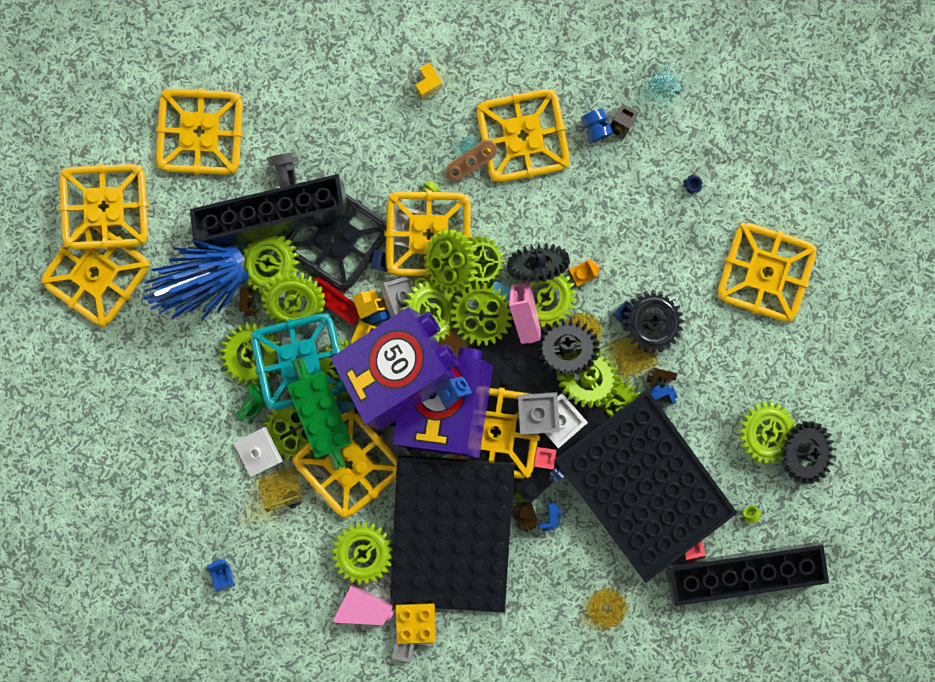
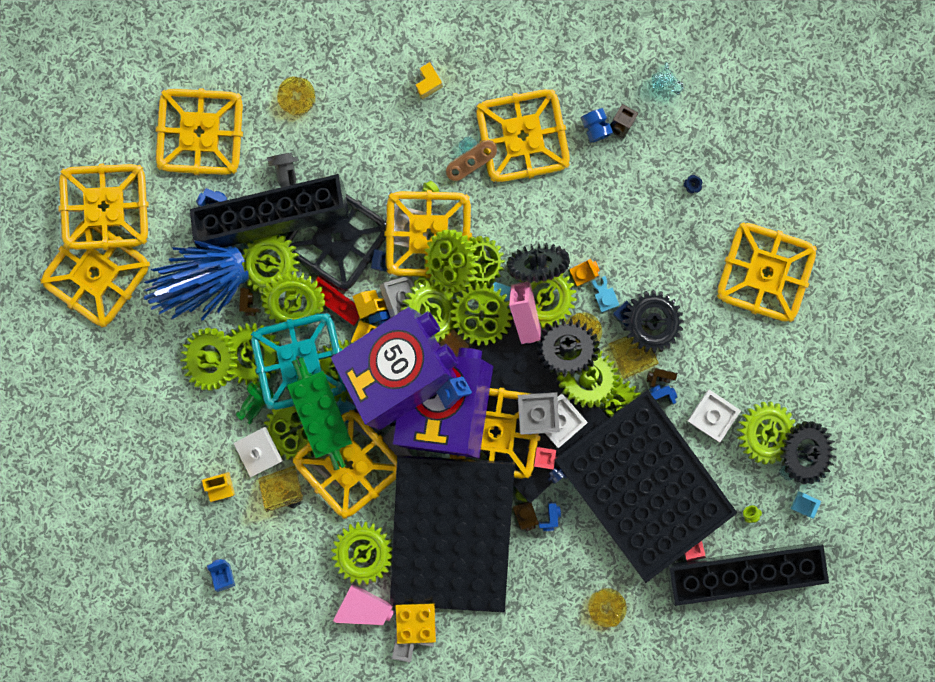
(199, 359): none -> lime gear
(210, 197): none -> bracket
(218, 486): none -> yellow piece
(299, 85): none -> clear yellow plate
(606, 297): none -> medium azure plate
(713, 415): none -> white plate
(806, 505): none -> medium azure panel

